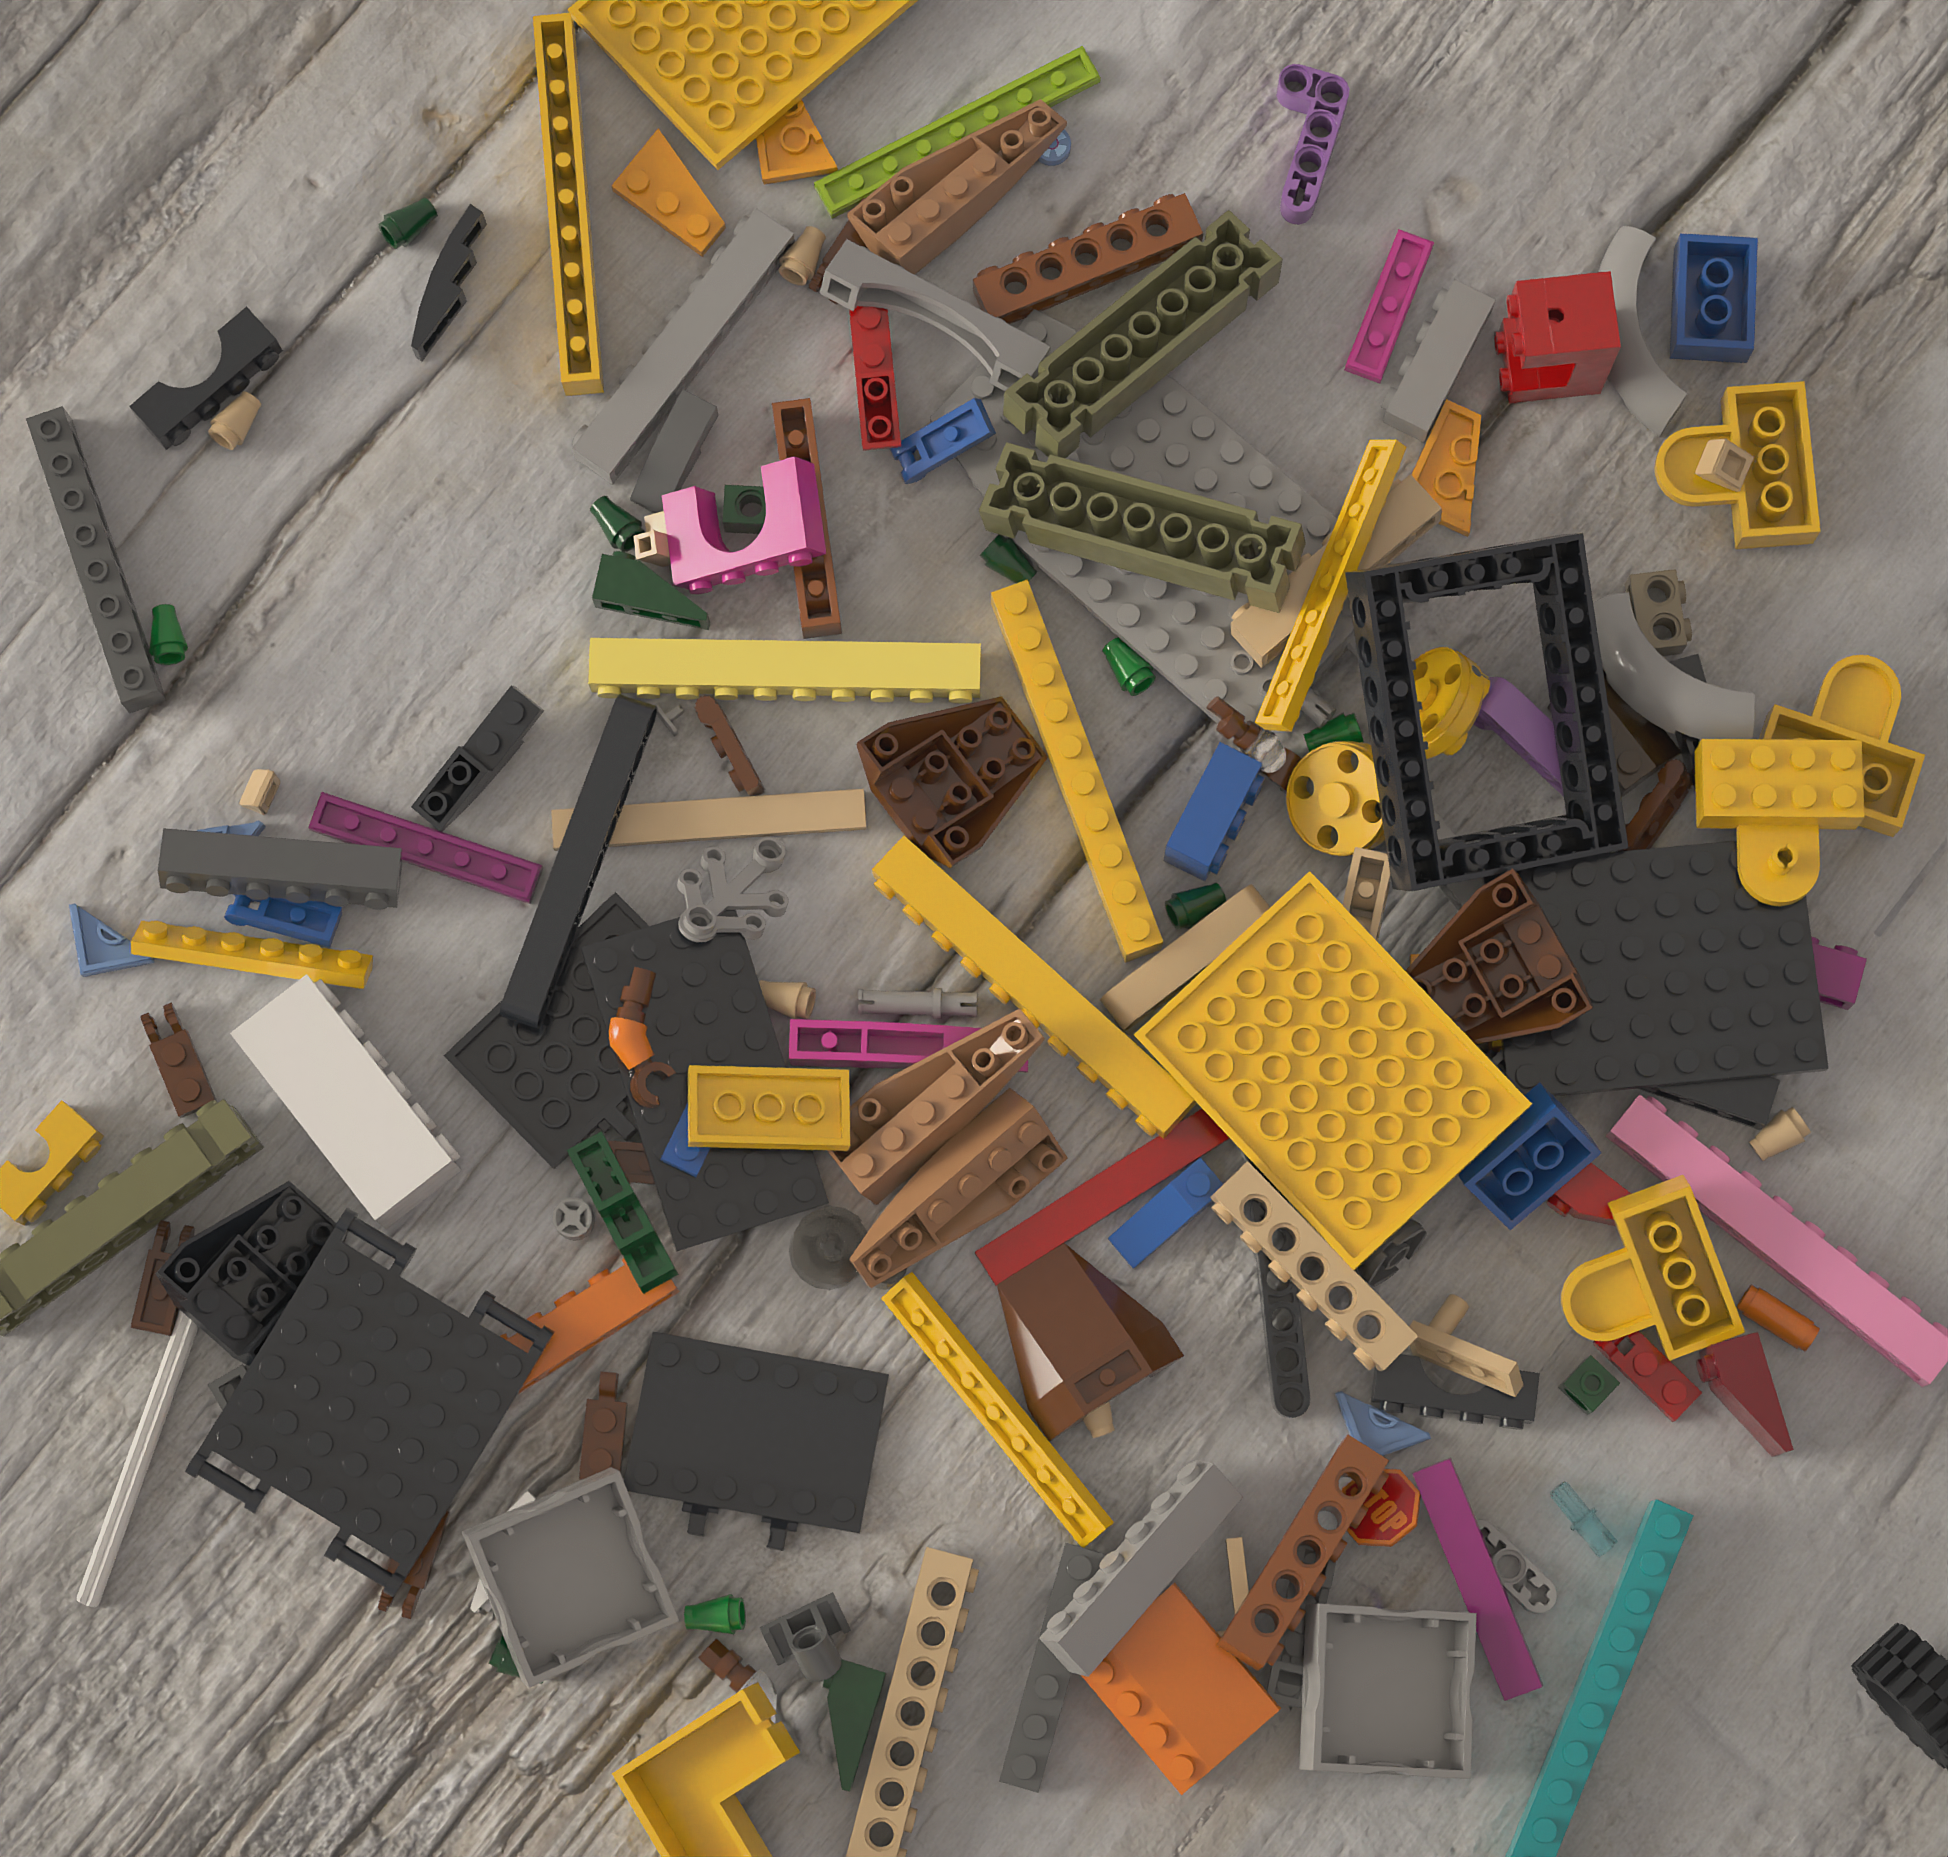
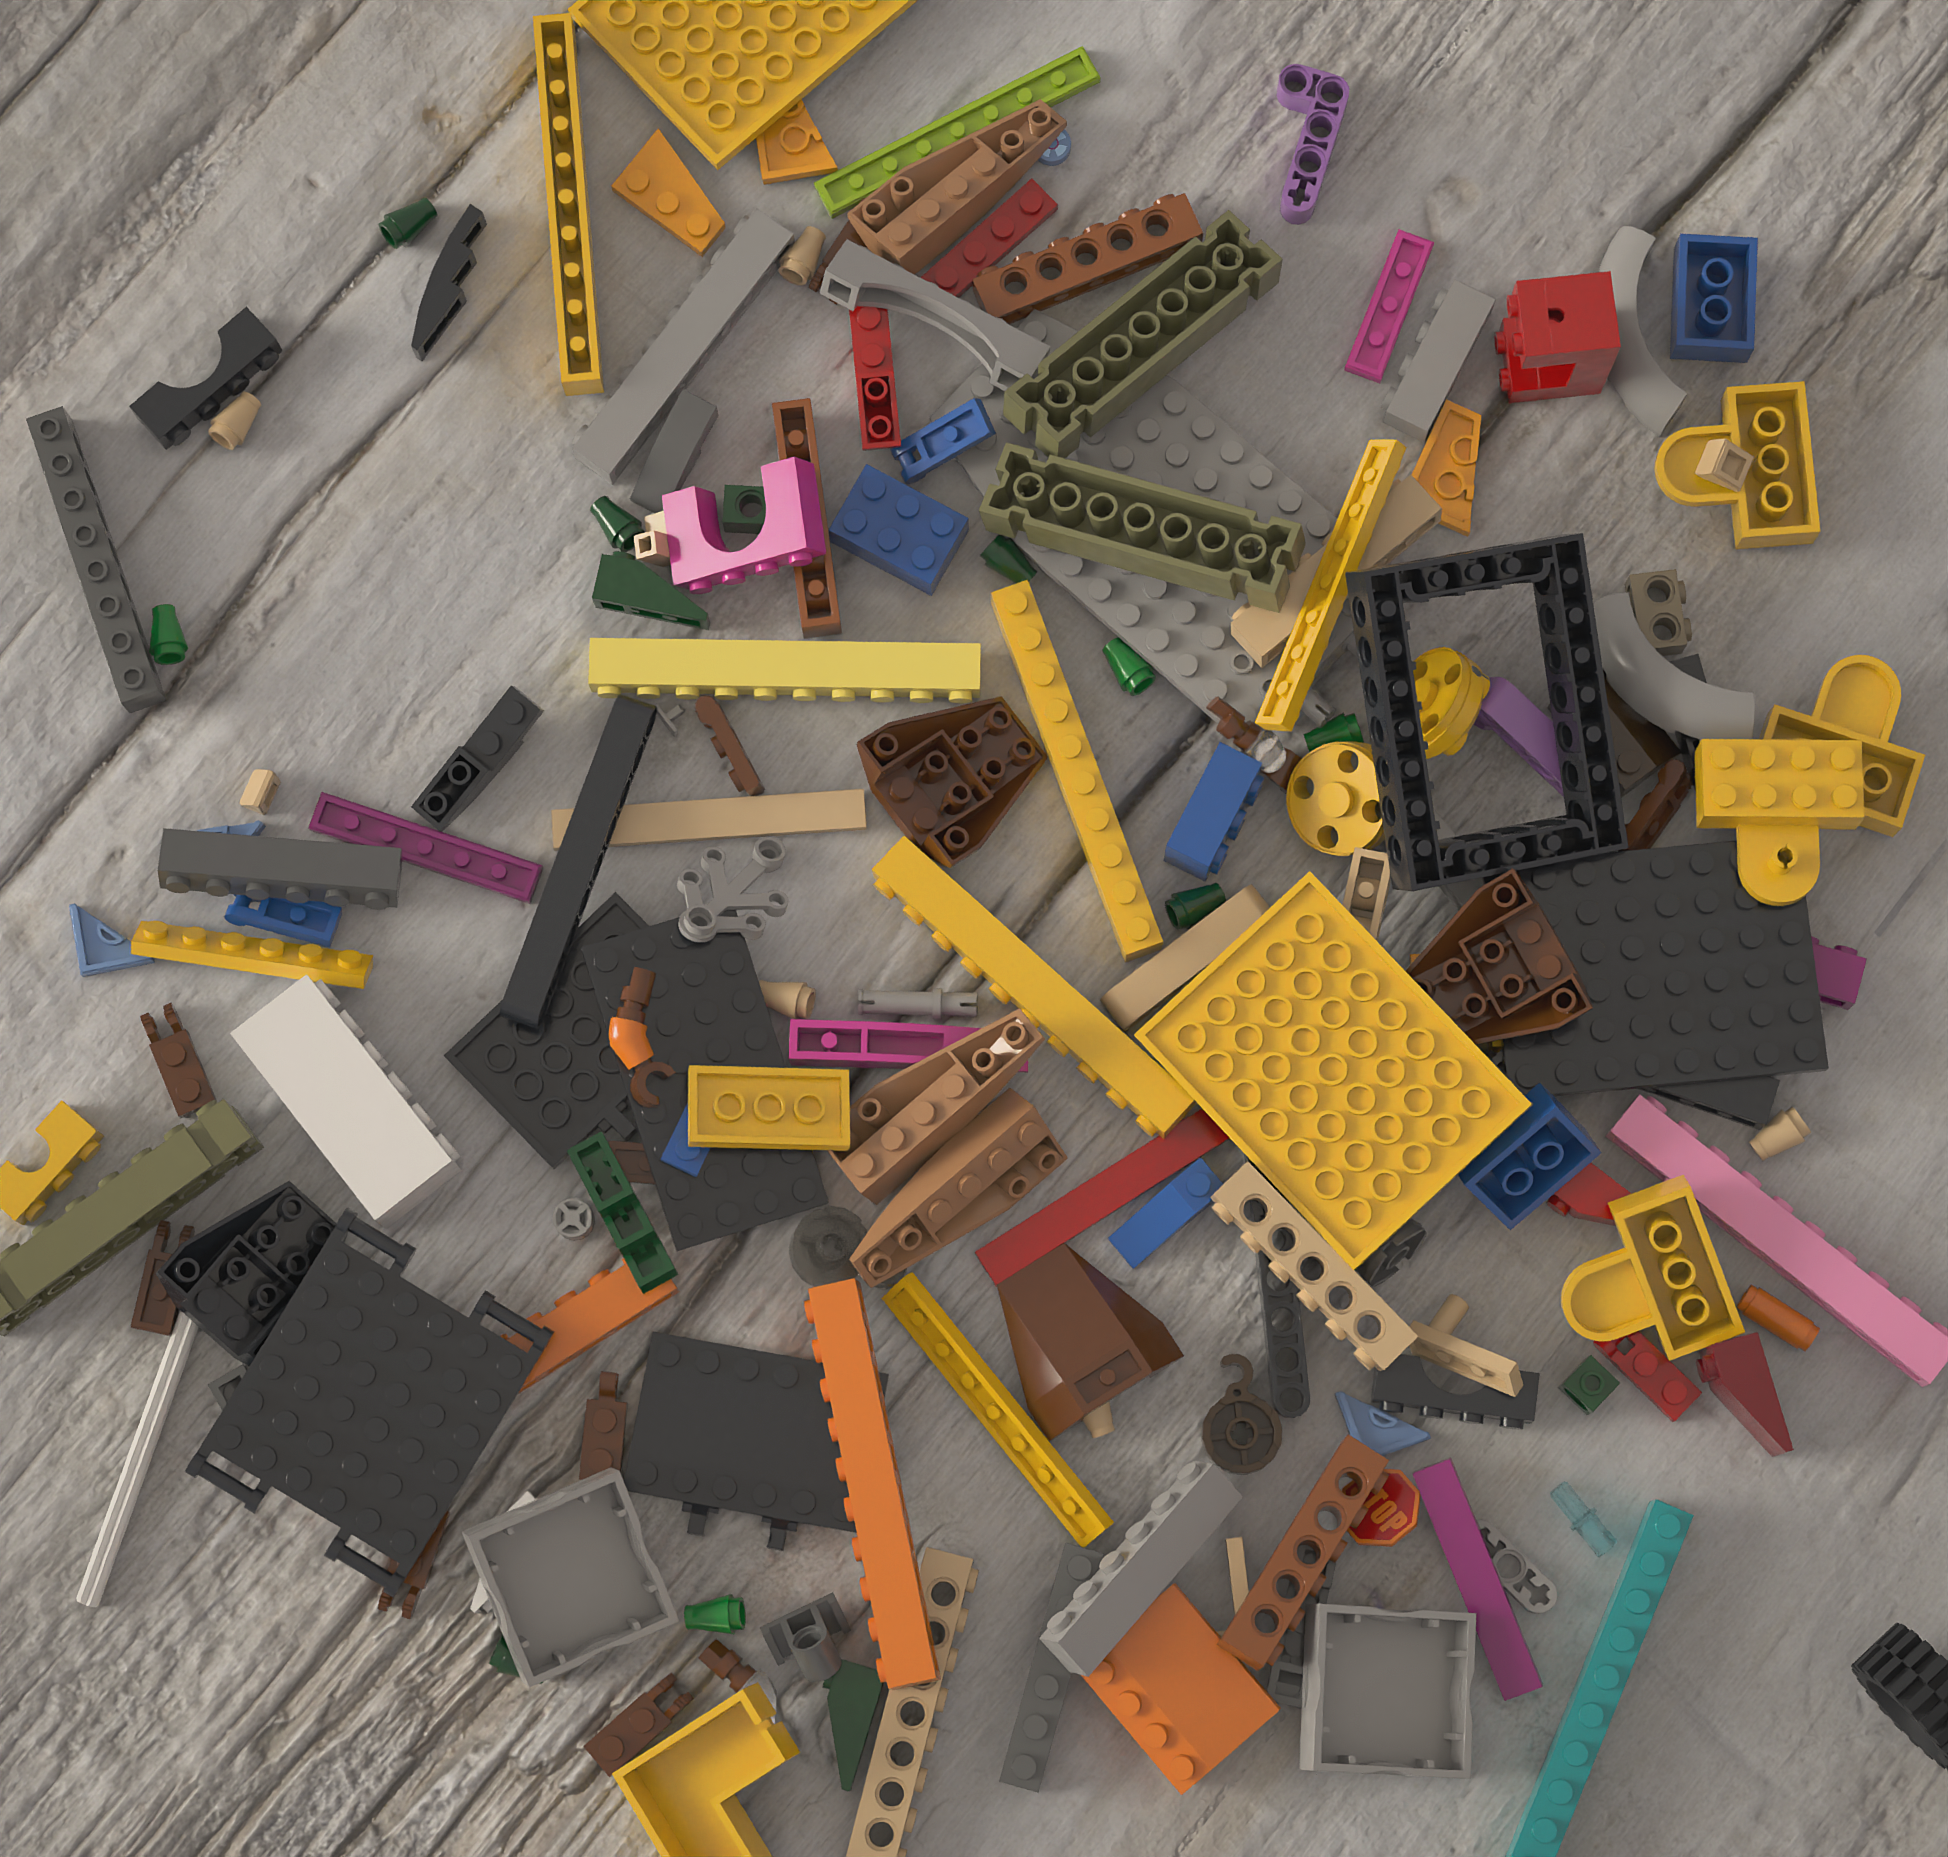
(635, 1727): none -> reddish brown hinge
(873, 1485): none -> orange brick
(899, 529): none -> blue brick
(992, 239): none -> red plate
(1245, 1408): none -> dark brown piece

